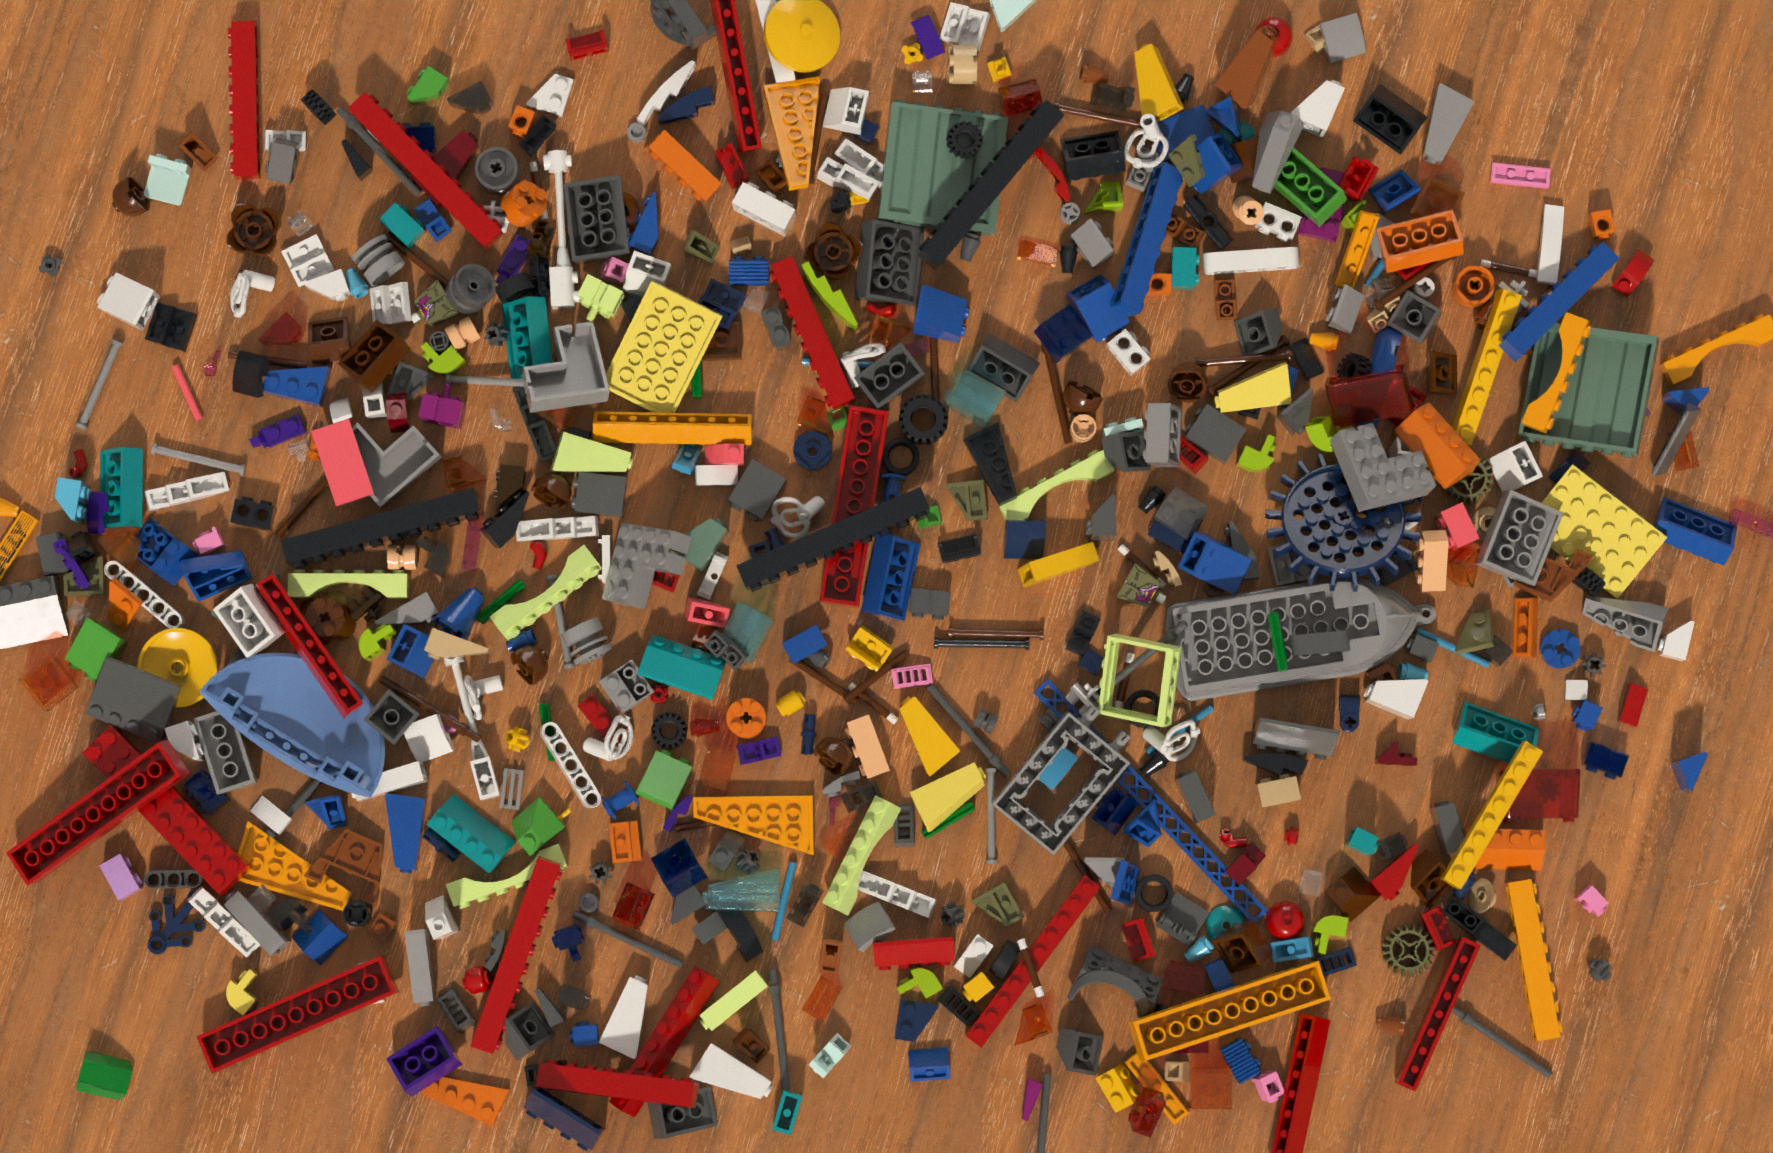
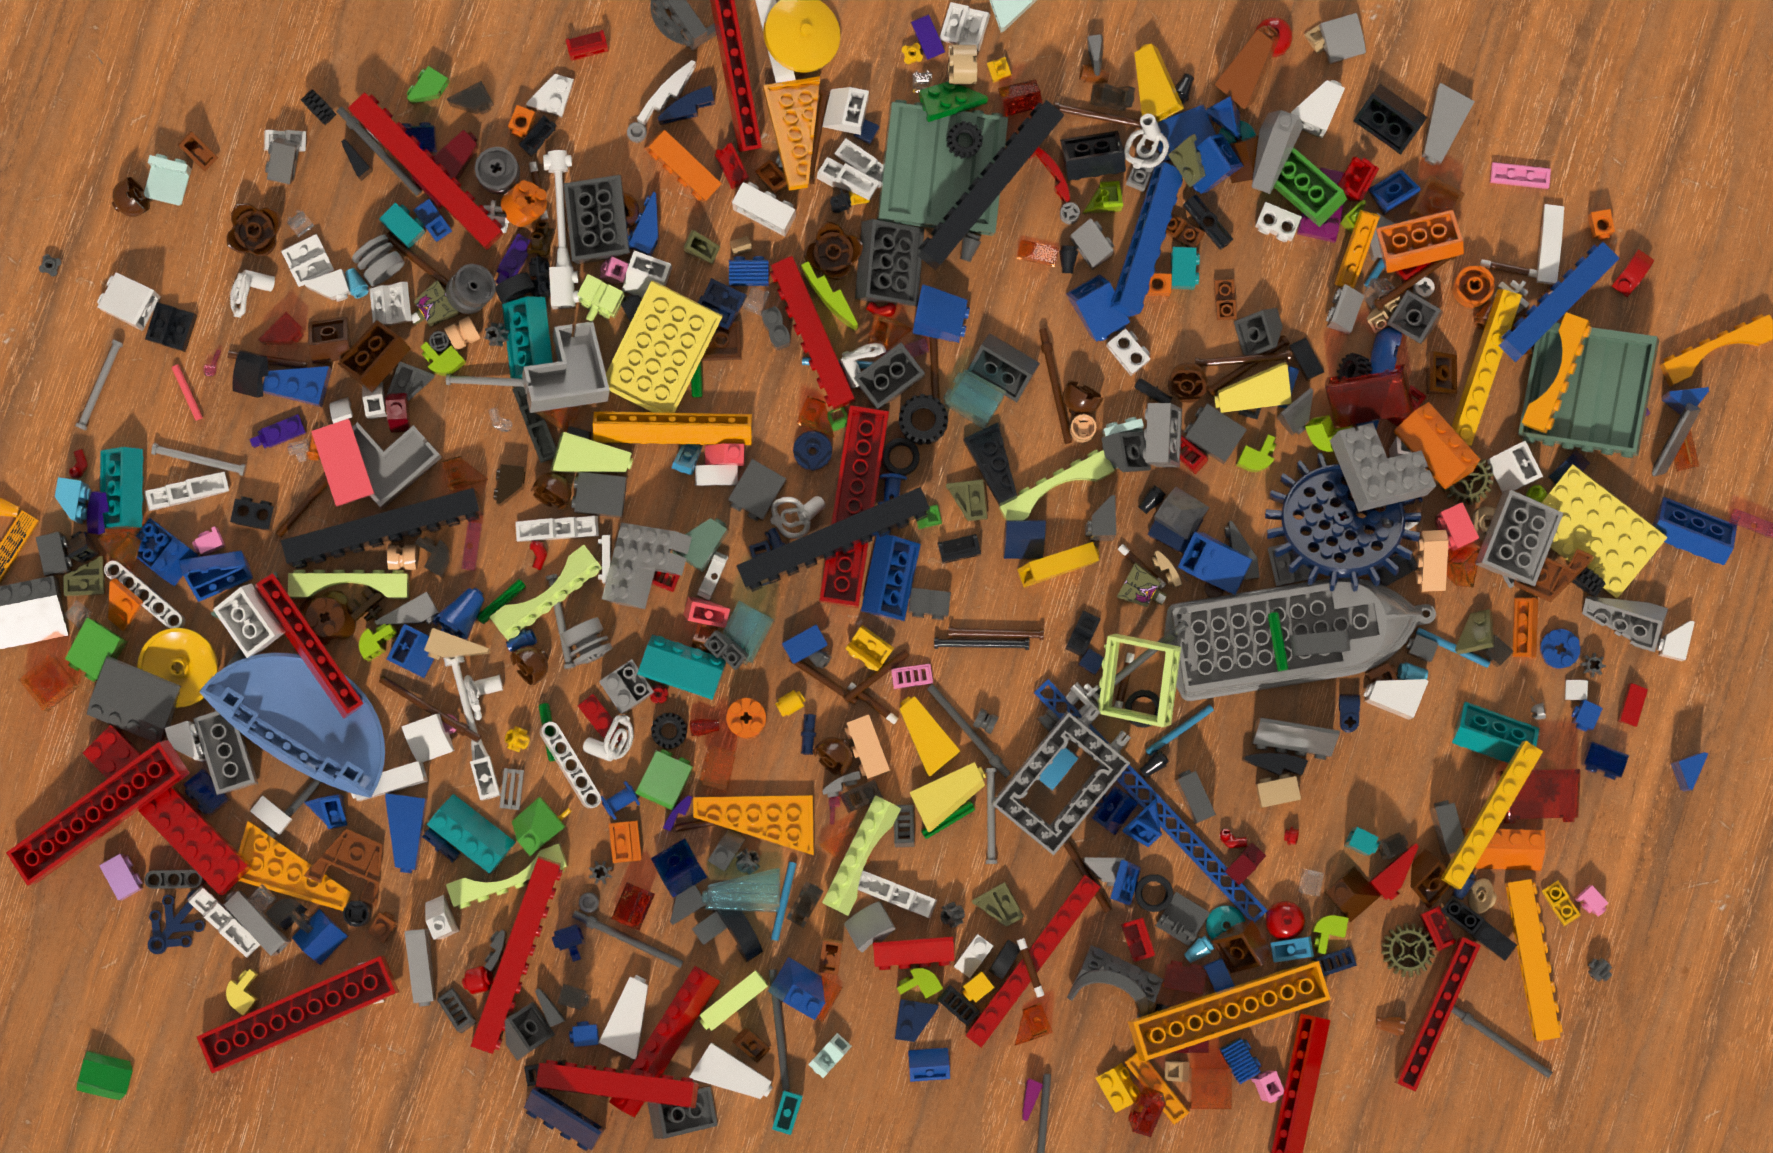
(80, 578): dark purple hinge -> none
(244, 100): red brick -> none
(391, 716): dark grey slope -> none
(424, 1061): dark purple brick -> none
(443, 409): magenta brick -> none
(470, 1098): orange wing -> none
(505, 522): black slope -> none
(758, 750): dark purple slope -> none
(799, 988): none -> blue slope
(949, 99): none -> green wing
(1063, 333): clear blue brick -> none
(1079, 1050): dark grey slope -> none
(1095, 51): none -> dark grey slope
(1152, 391): none -> black axle
(1164, 743): white piece -> none
(1251, 260): white beam -> none
(1255, 211): light nougat piece -> none
(1327, 341): light orange cone -> none
(1390, 757): dark red slope -> none
(1537, 493): none -> lime tile
(1561, 903): none -> yellow slope

